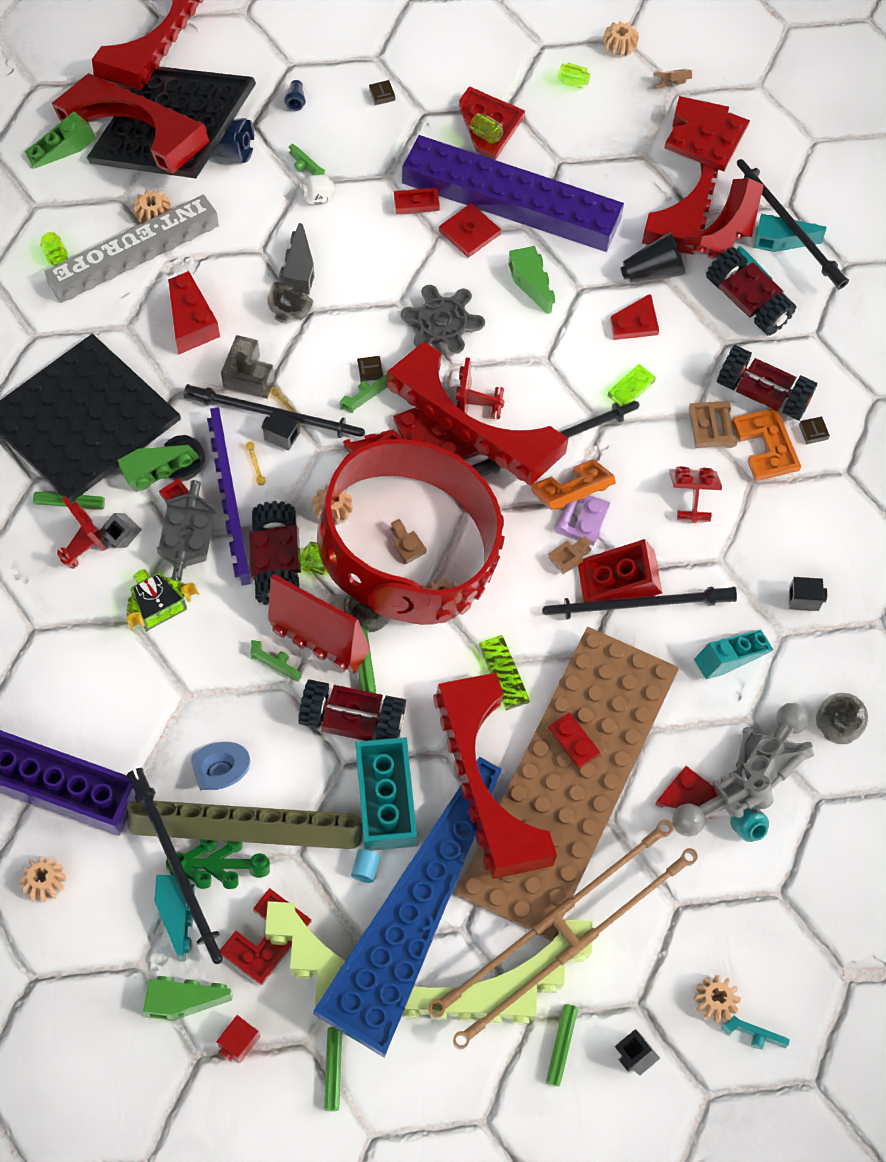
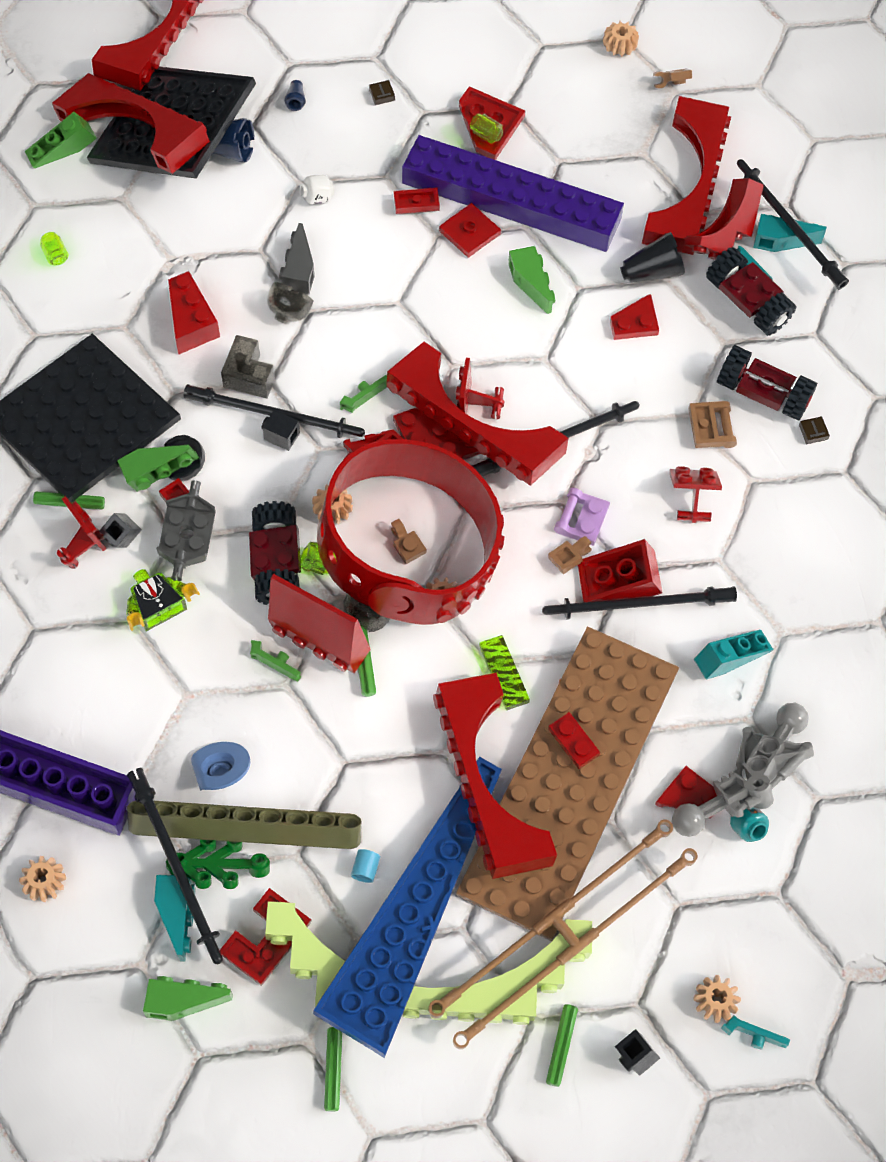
(131, 248): light grey brick -> none
(150, 205): light nougat gear -> none
(229, 504): dark purple plate -> none
(237, 1040): red brick -> none
(260, 480): clear yellow hinge -> none
(276, 392): clear yellow hinge -> none
(304, 161): bright green piece -> none
(351, 712): plate -> none
(370, 368): dark brown tile -> none
(386, 794): teal brick -> none
(449, 307): dark grey plate -> none
(574, 75): clear neon green brick -> none
(590, 479): orange plate -> none
(631, 385): clear neon green plate -> none
(709, 140): red plate -> none
(781, 454): orange plate -> none
(807, 594): black brick -> none
(842, 718): clear smoke cylinder -> none

